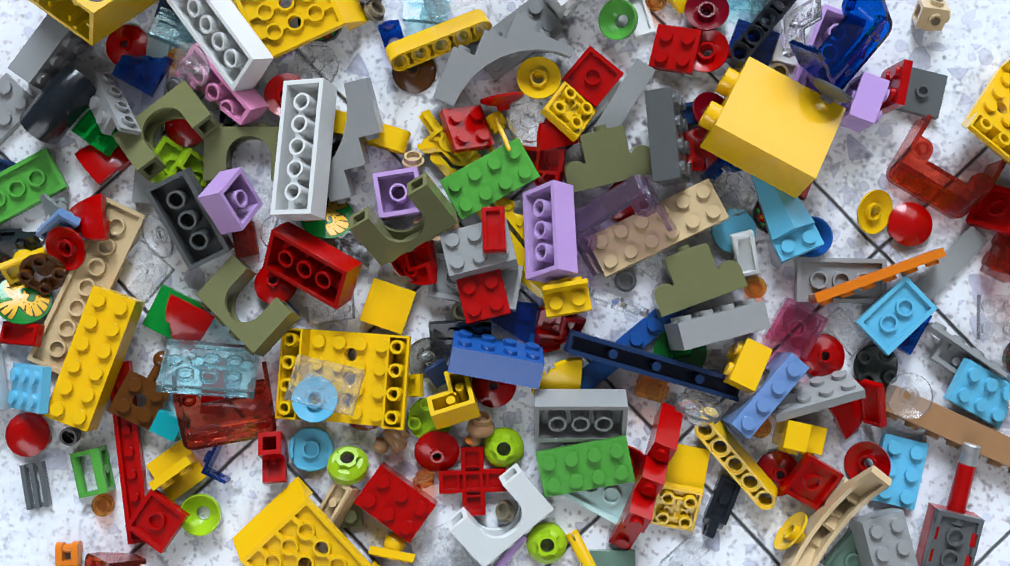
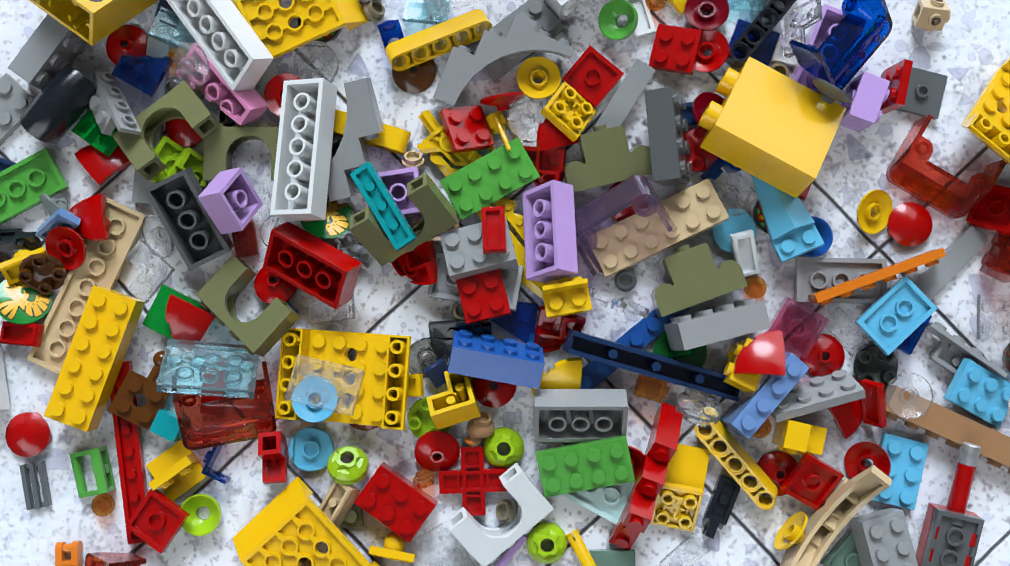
(30, 387): medium azure plate -> none
(70, 438): black hinge -> none
(383, 206): none -> teal plate
(388, 306): yellow tile -> none
(394, 438): medium nougat animal -> none
(762, 356): none -> brick

